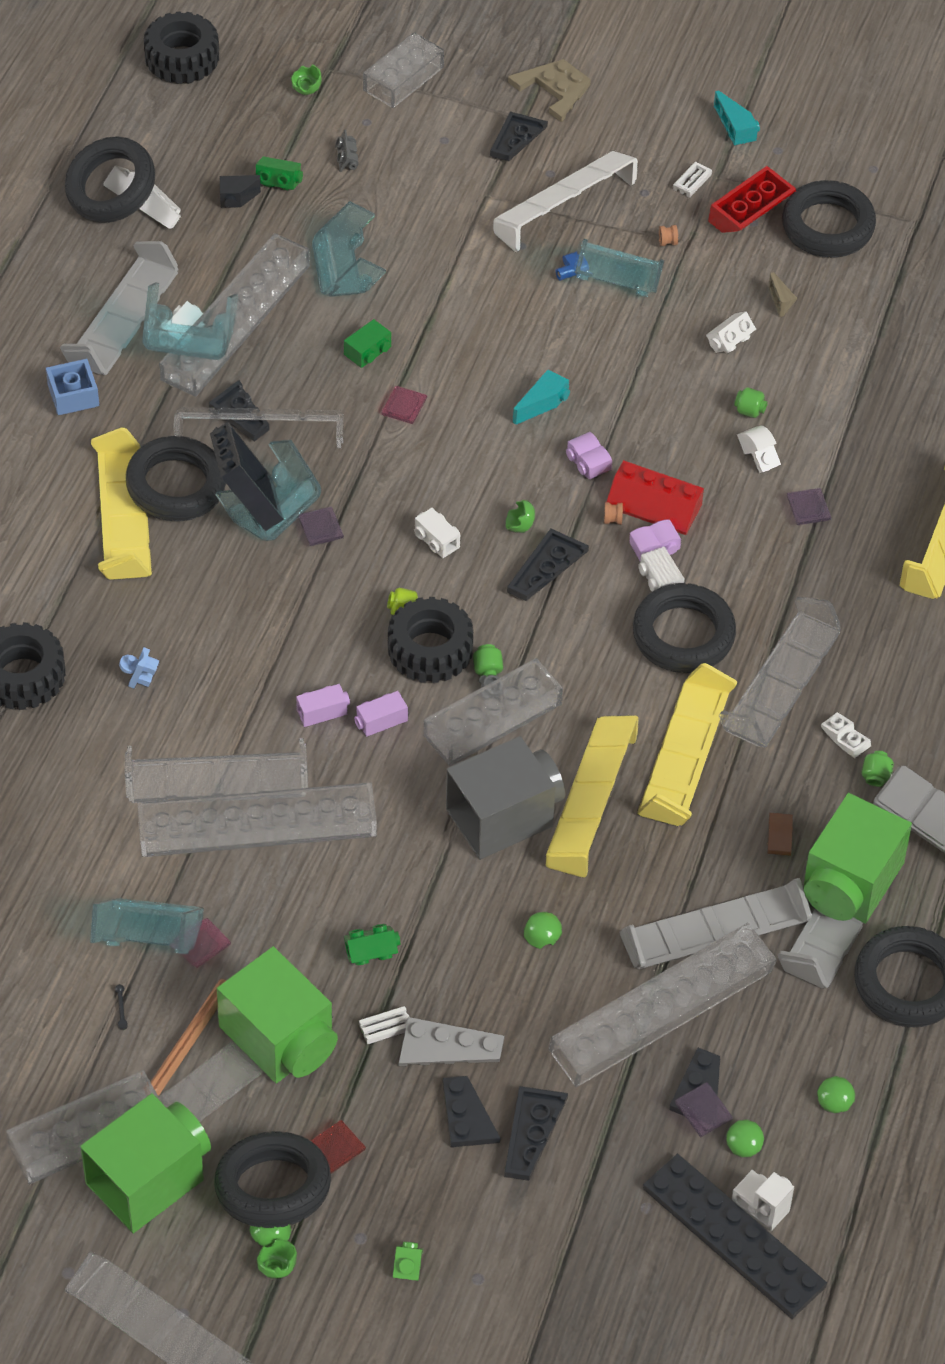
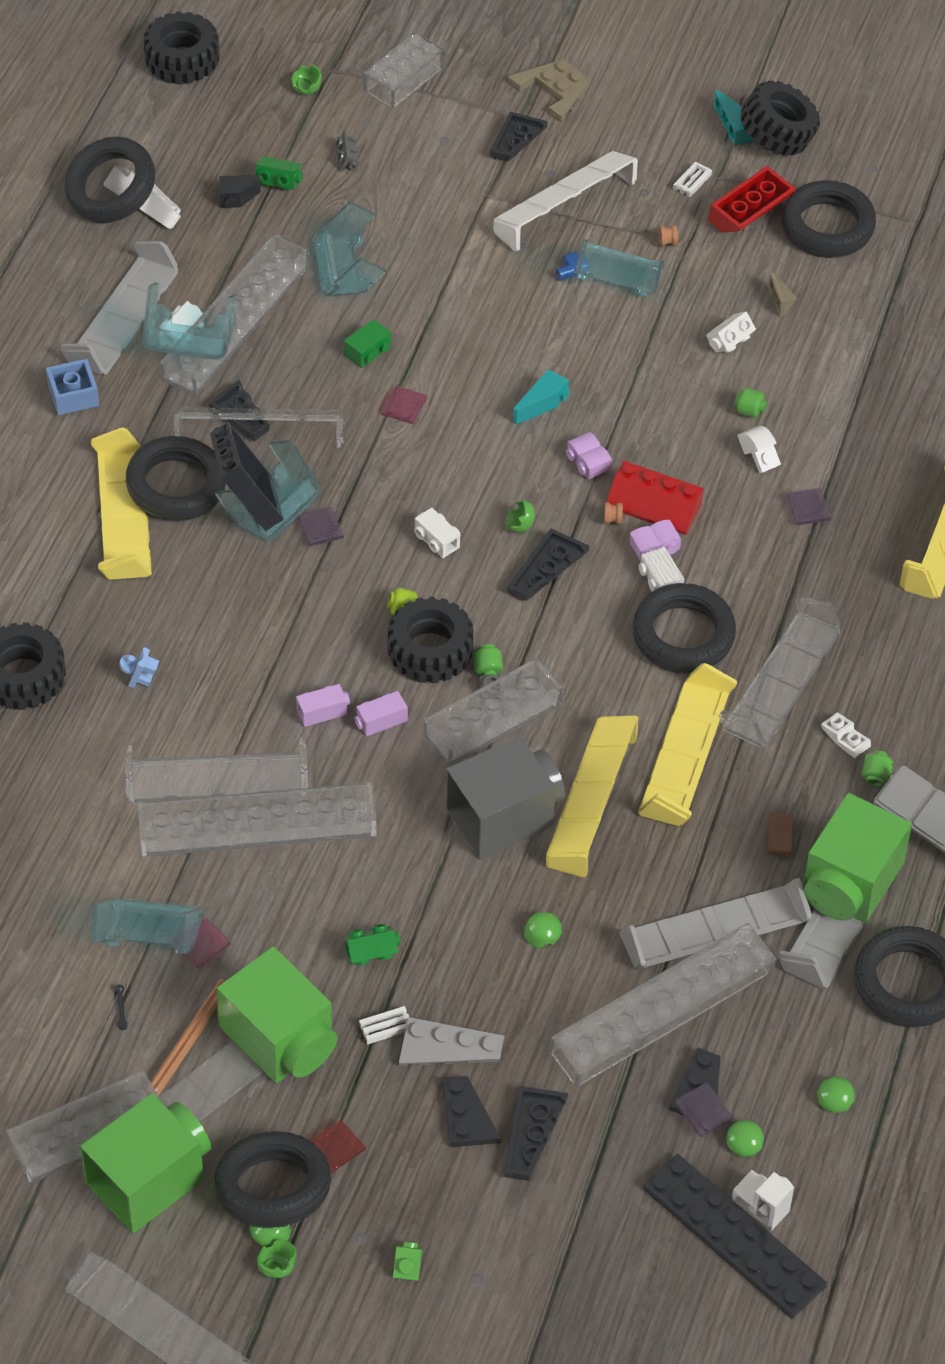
(780, 118): none -> black tyre

